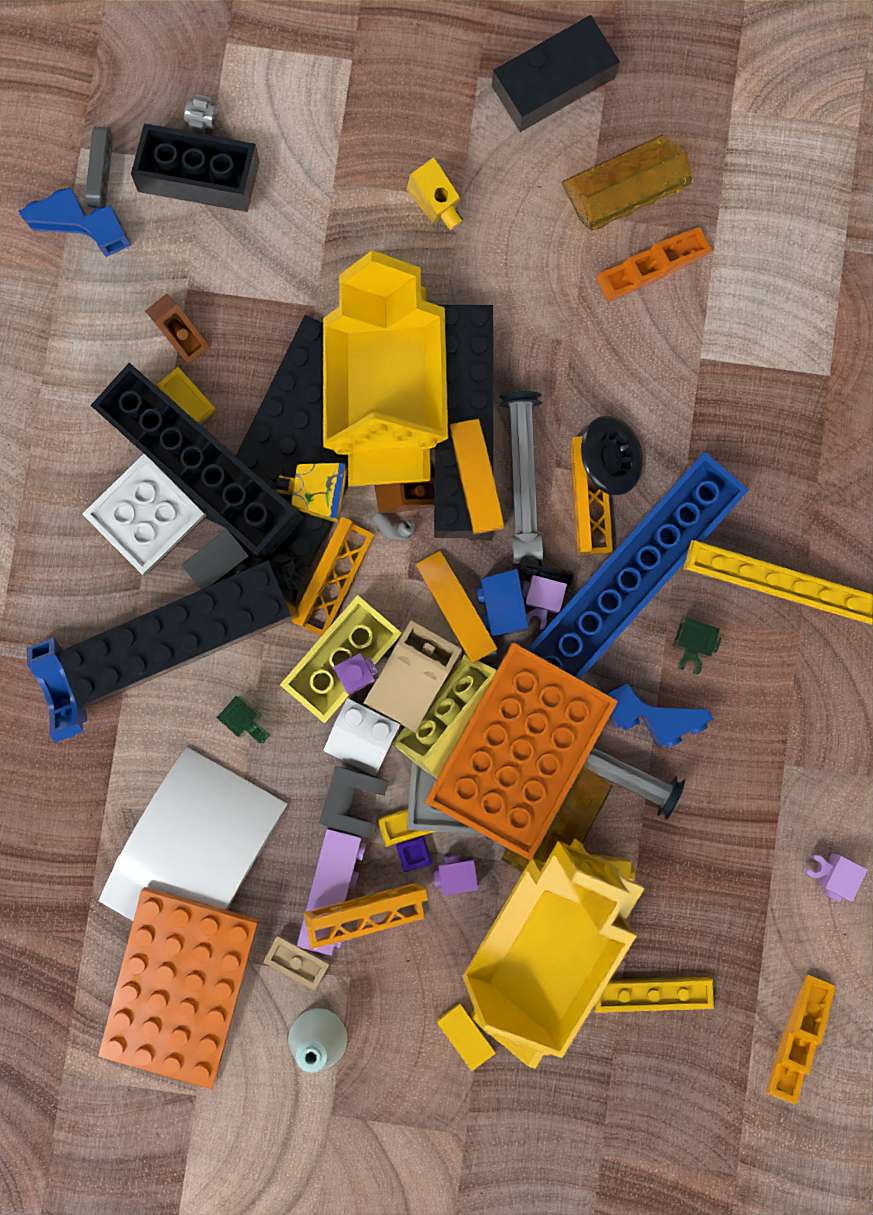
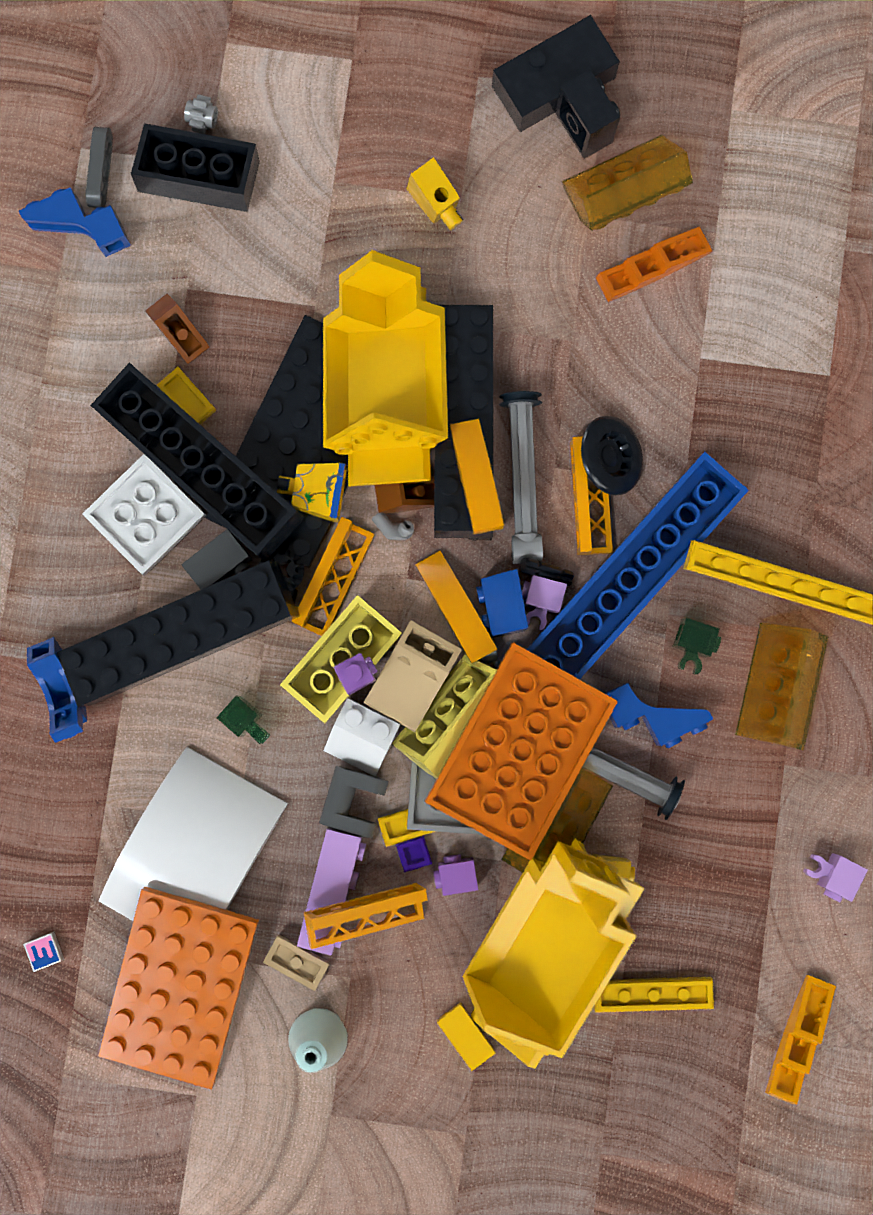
(43, 951): none -> tile
(587, 113): none -> black brick
(782, 685): none -> clear yellow slope

